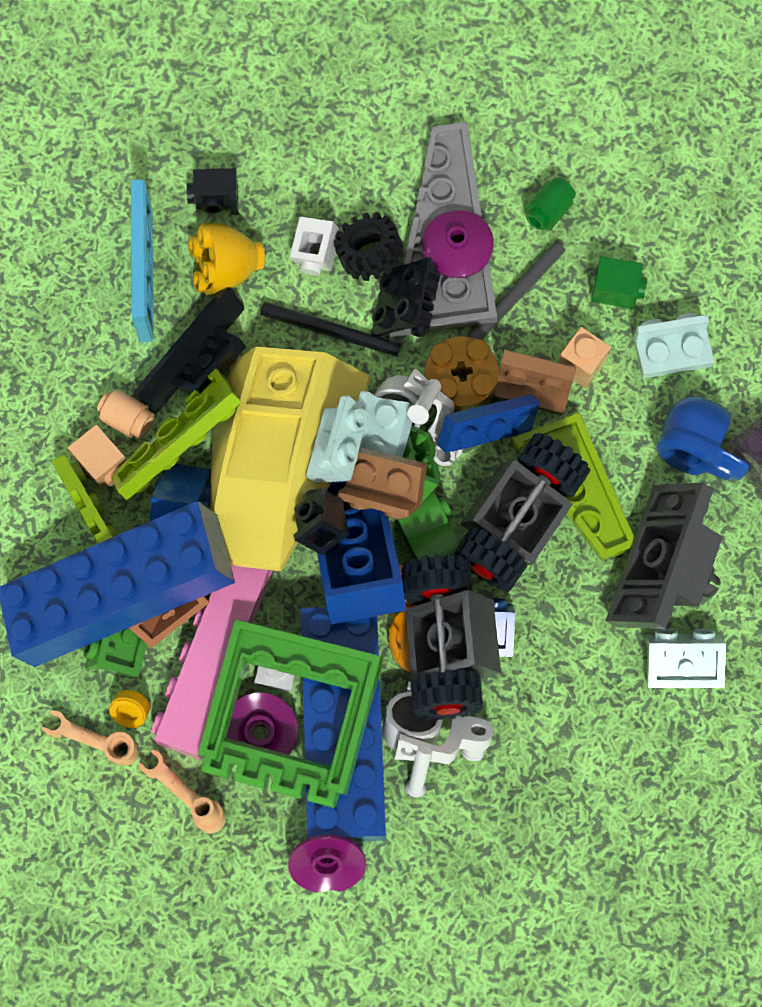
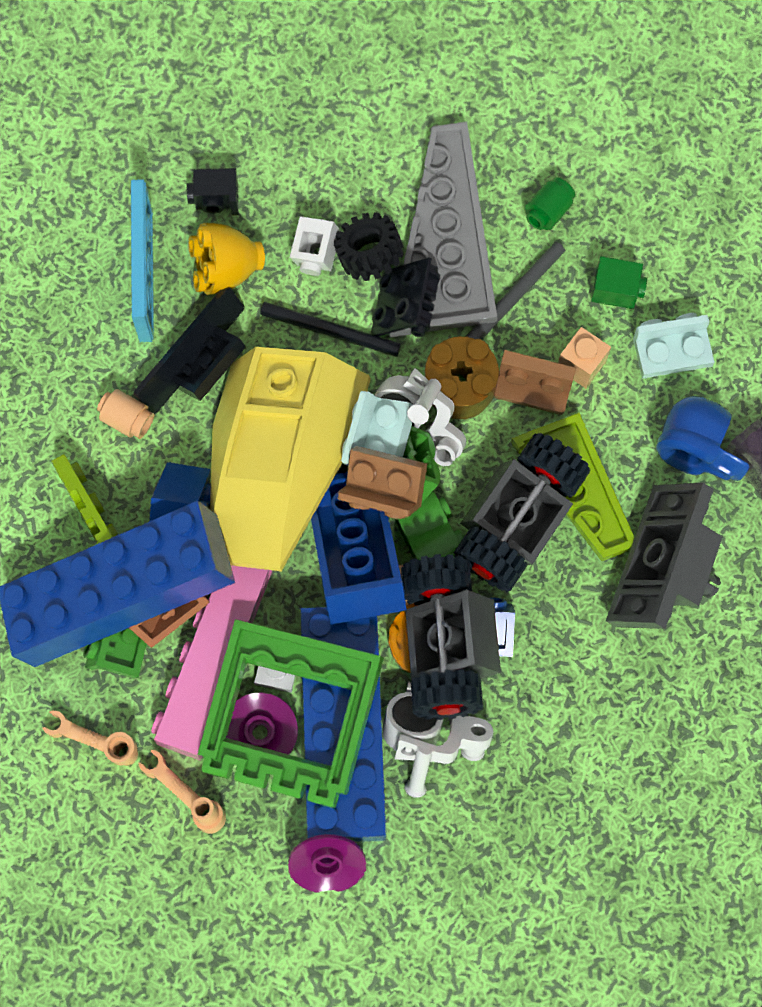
(97, 456): light nougat brick -> none
(129, 708): yellow tile -> none
(176, 435): lime wing -> none
(319, 511): black brick -> none
(337, 442): light aqua bracket -> none
(461, 258): magenta dish -> none
(488, 423): blue plate -> none
(685, 659): light aqua bracket -> none

